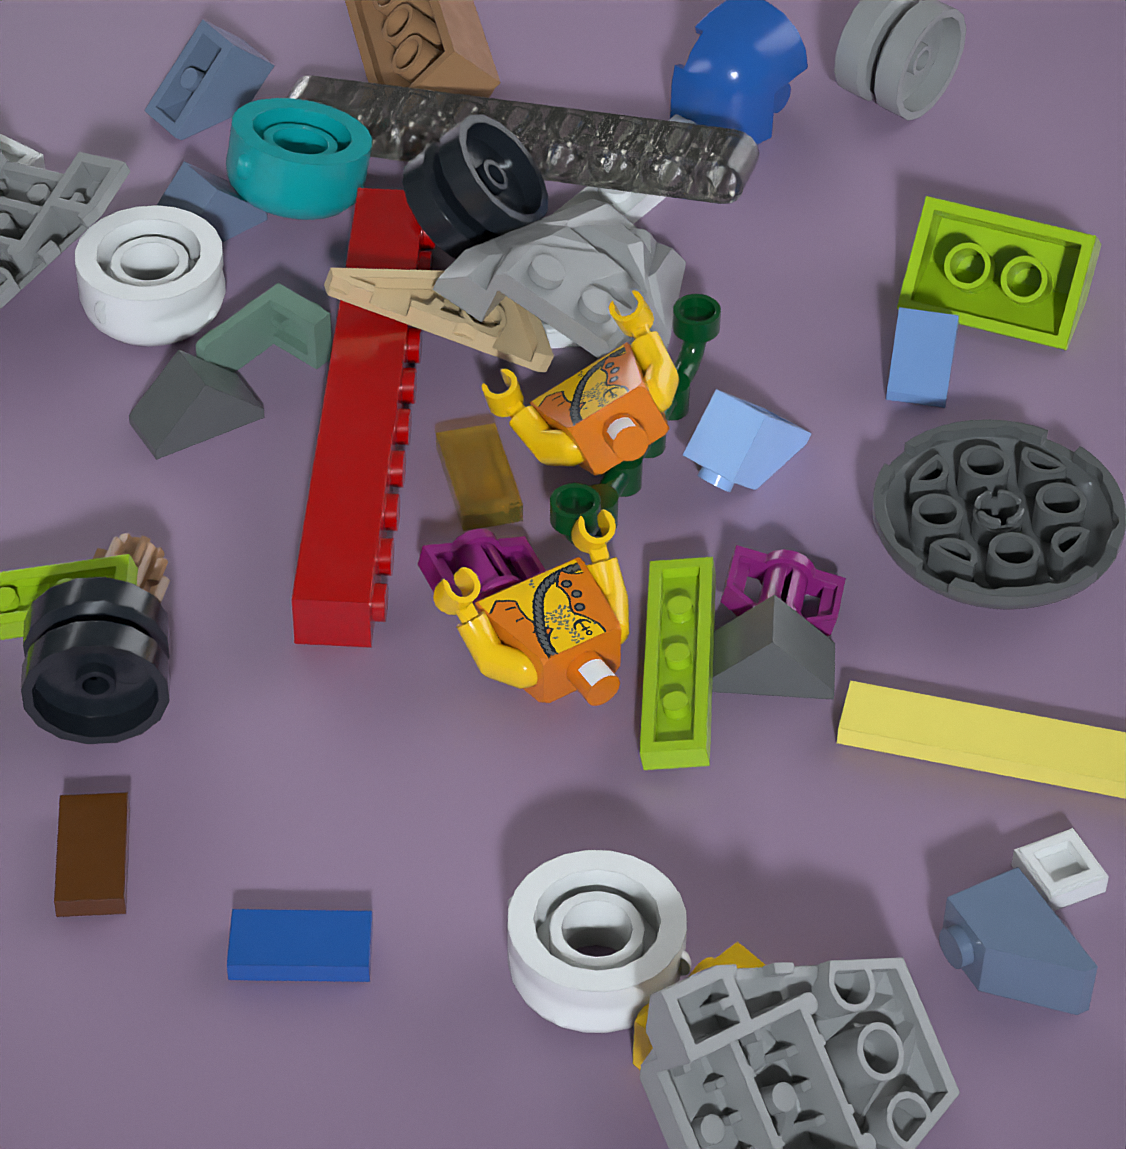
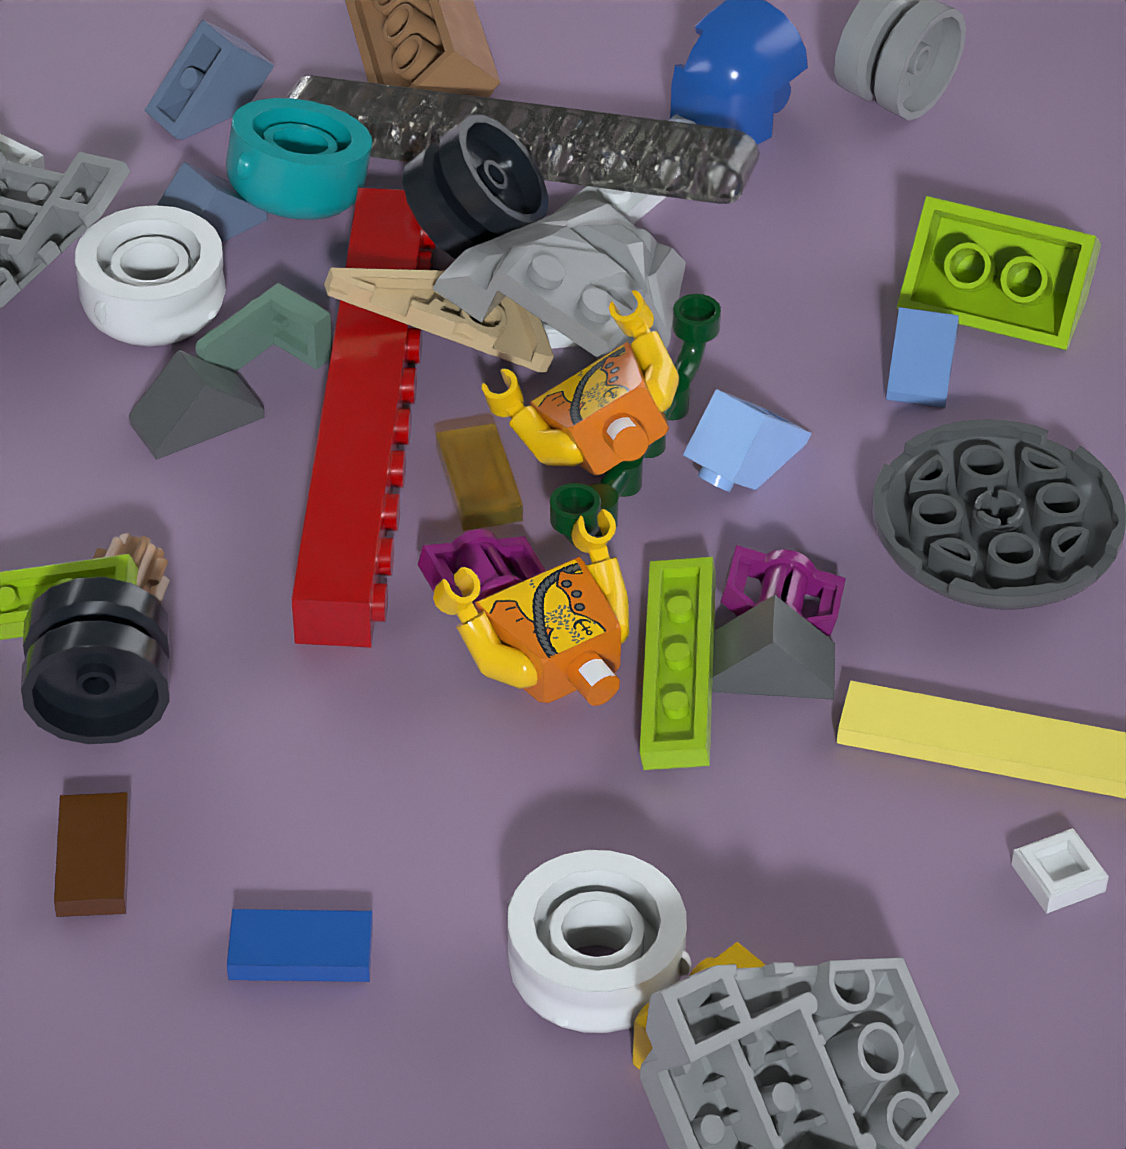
(1016, 945): sand blue slope -> none

